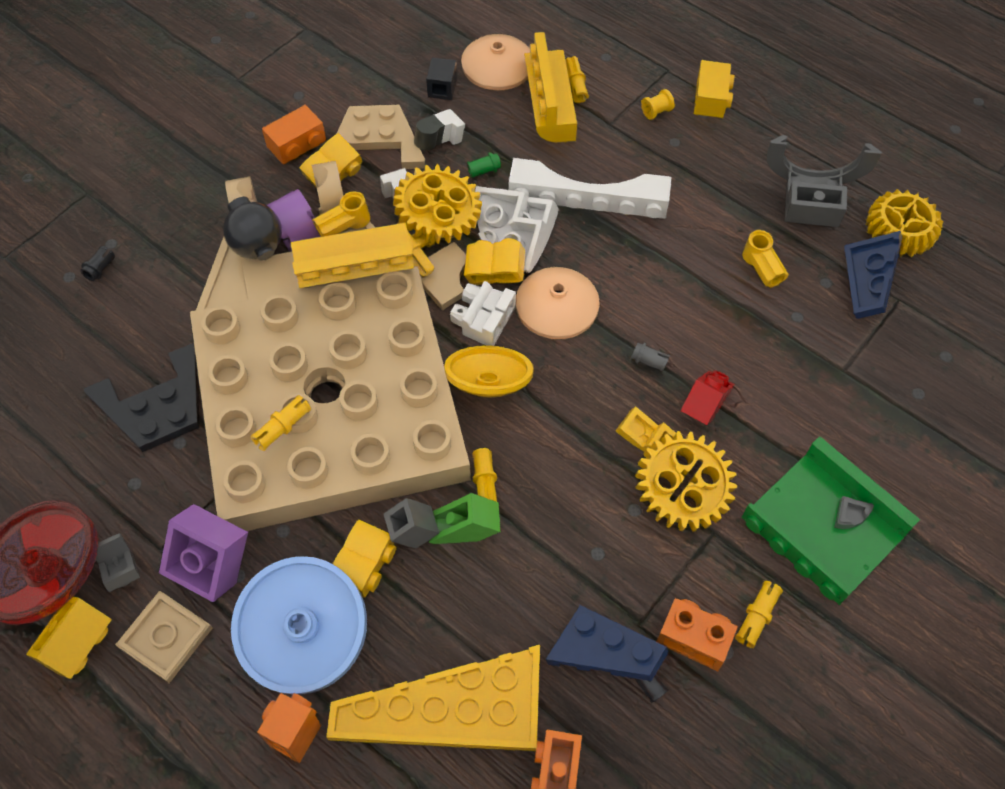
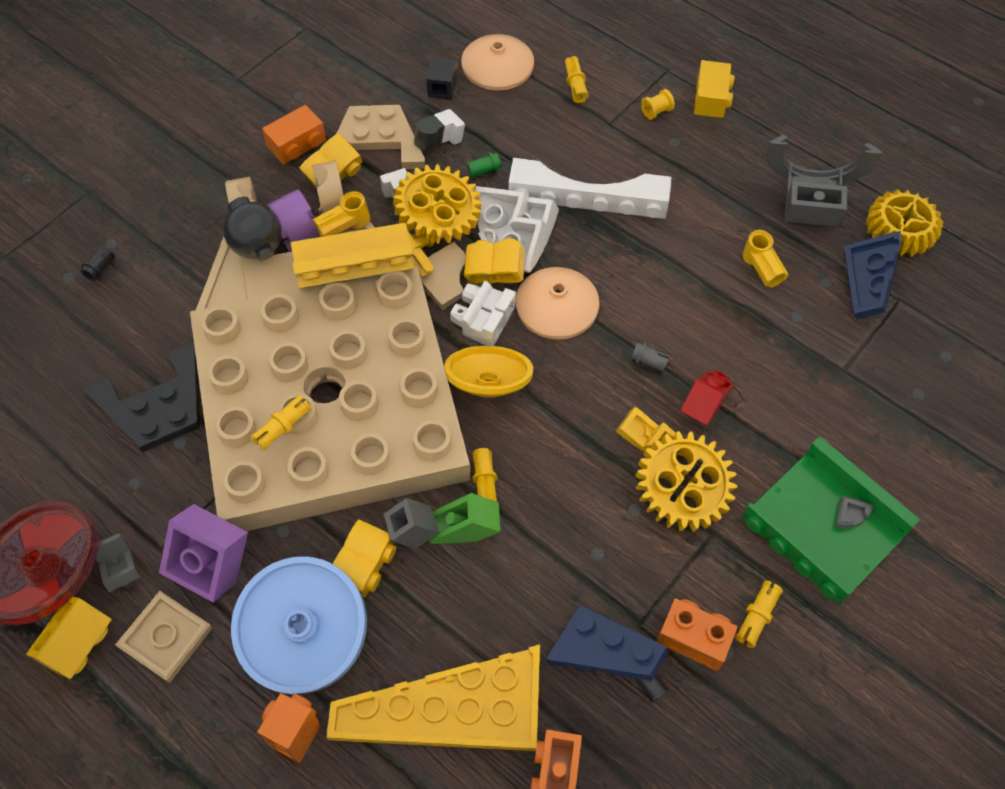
(550, 92): yellow brick -> none

